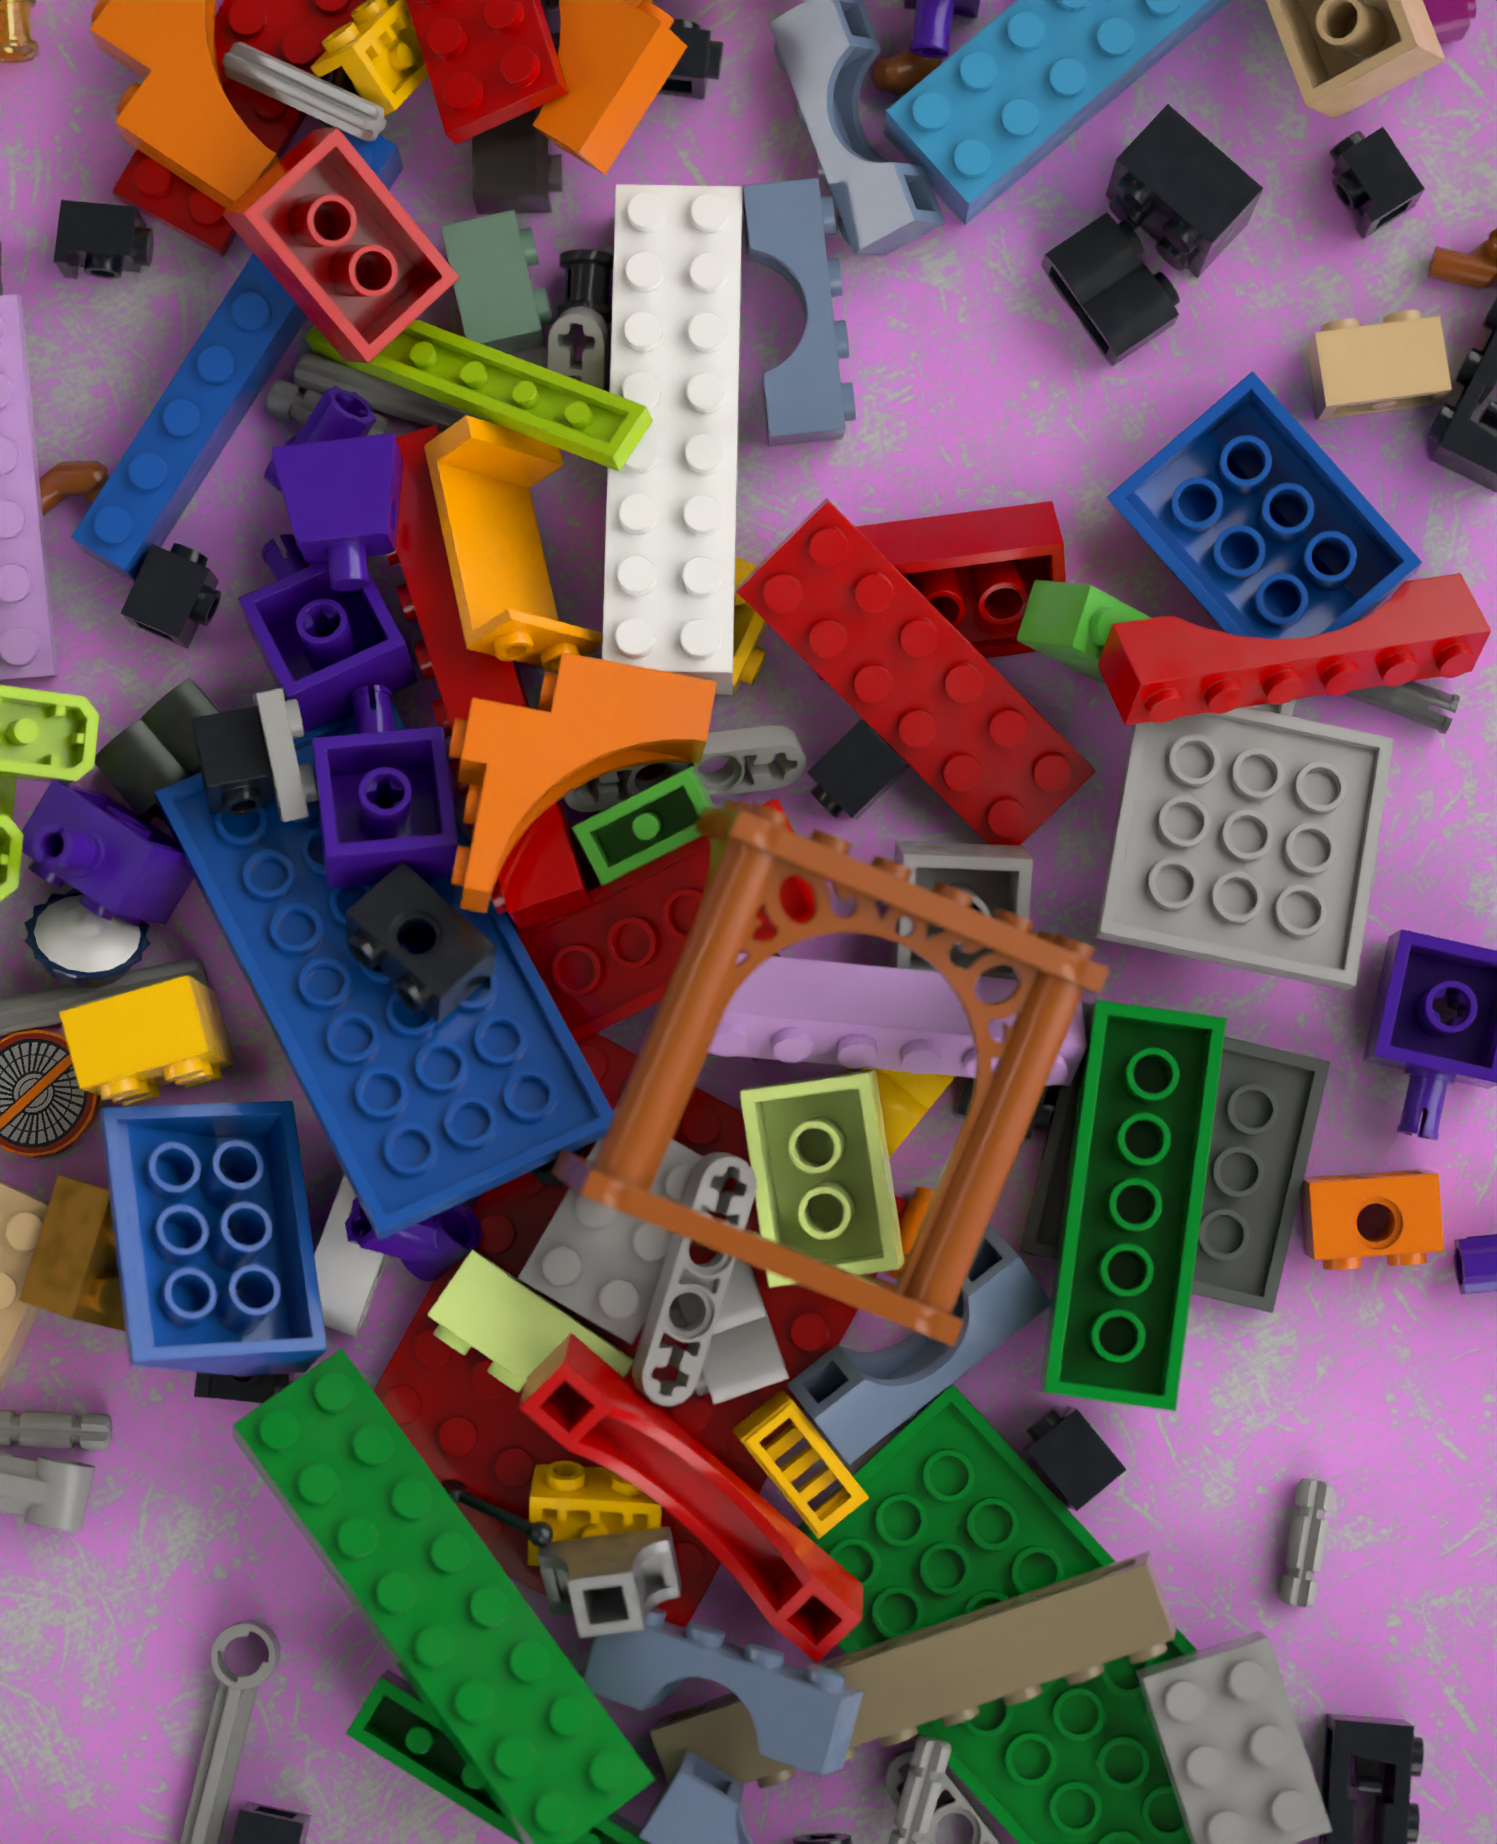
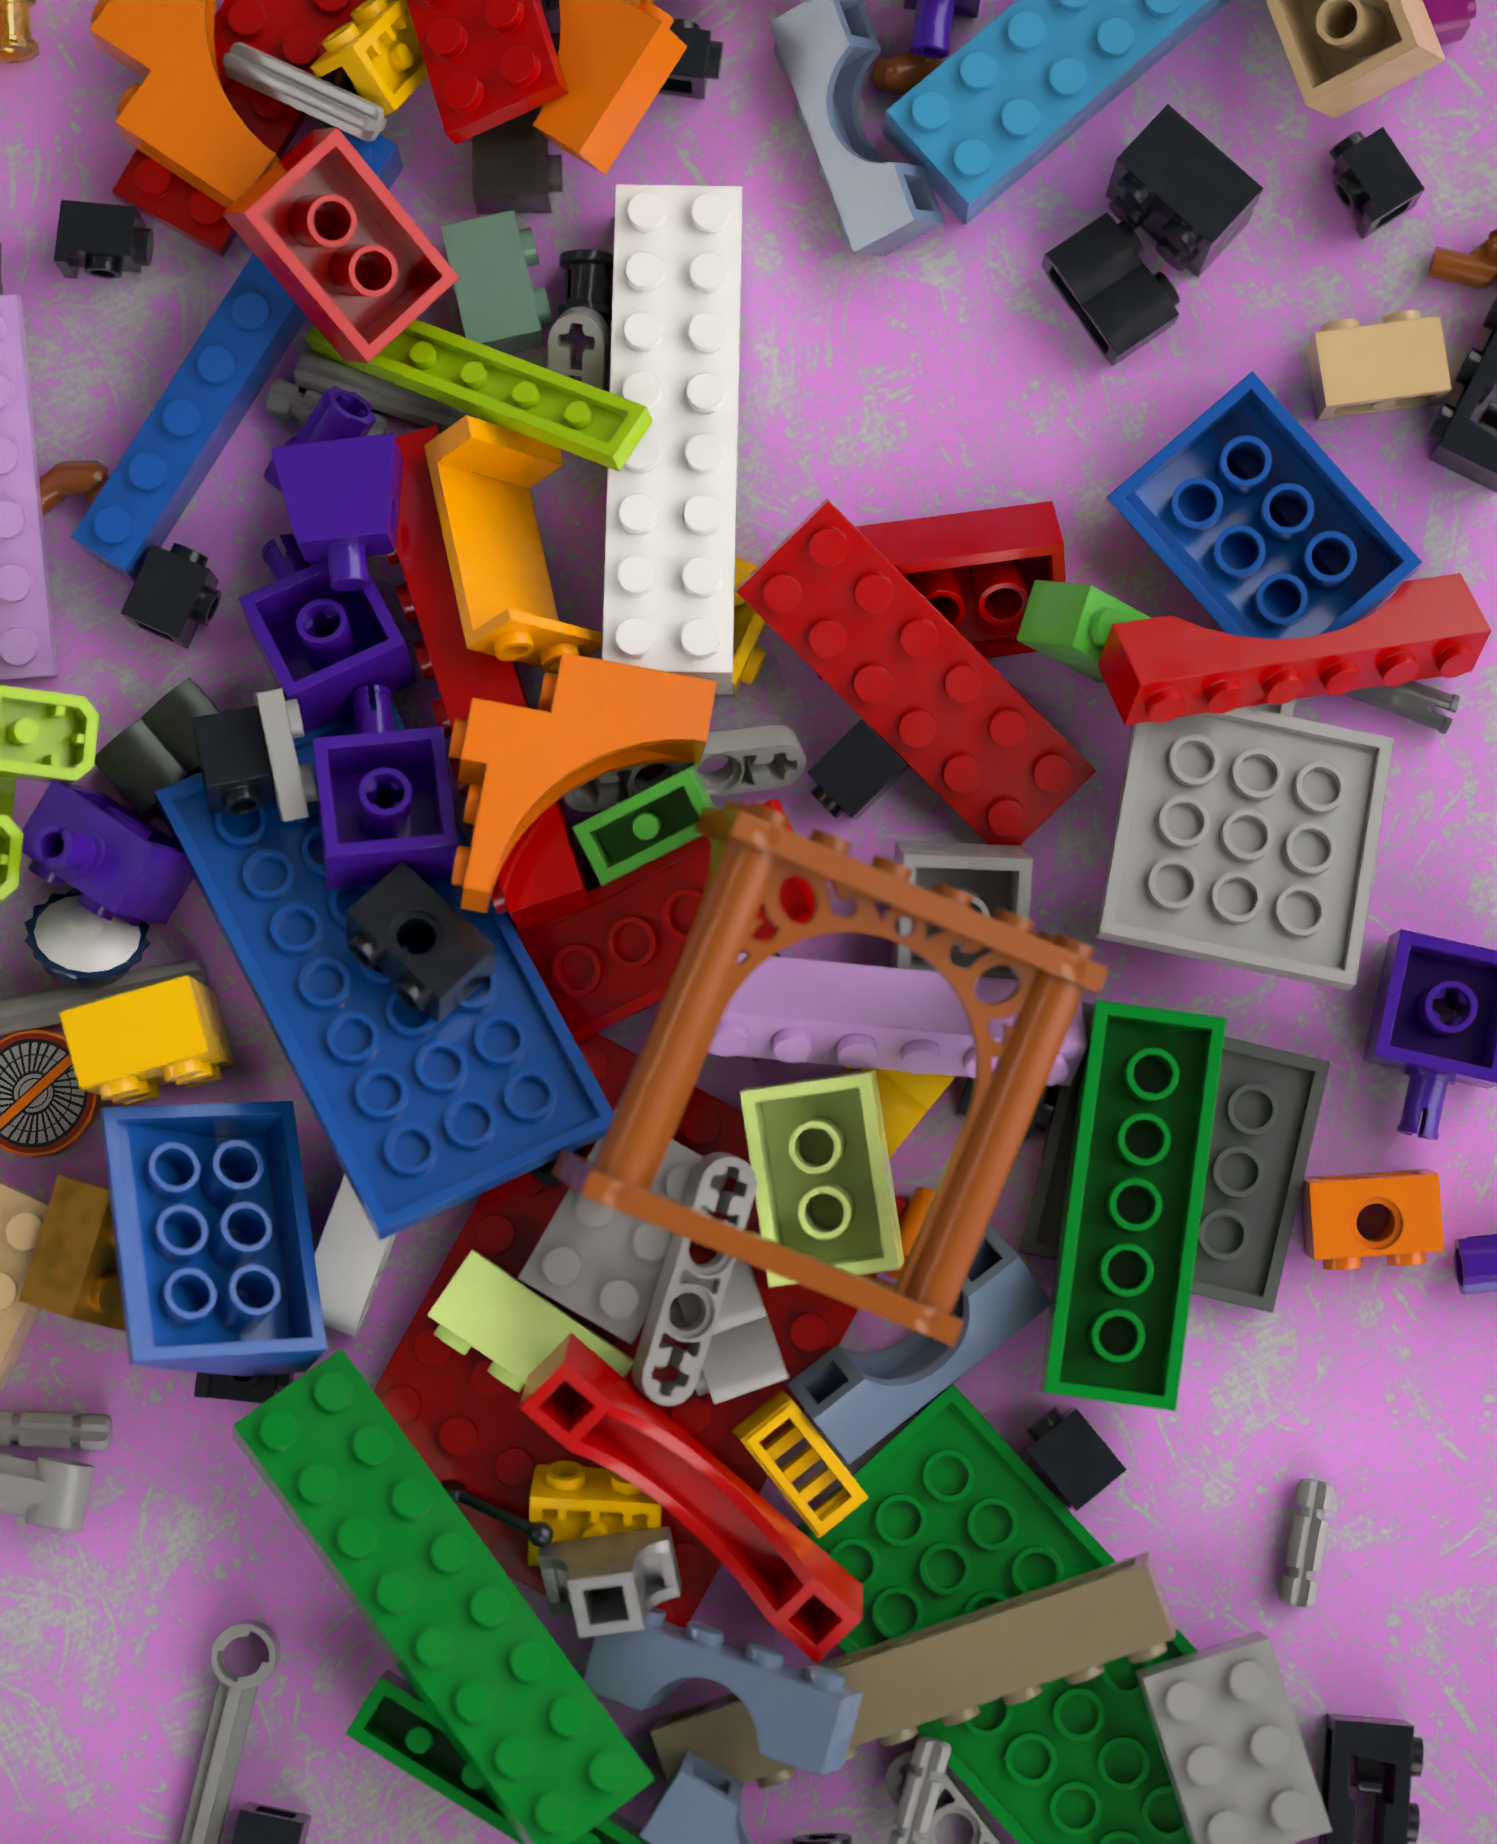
(425, 1247): dark purple piece -> none
(787, 234): sand blue arch -> none

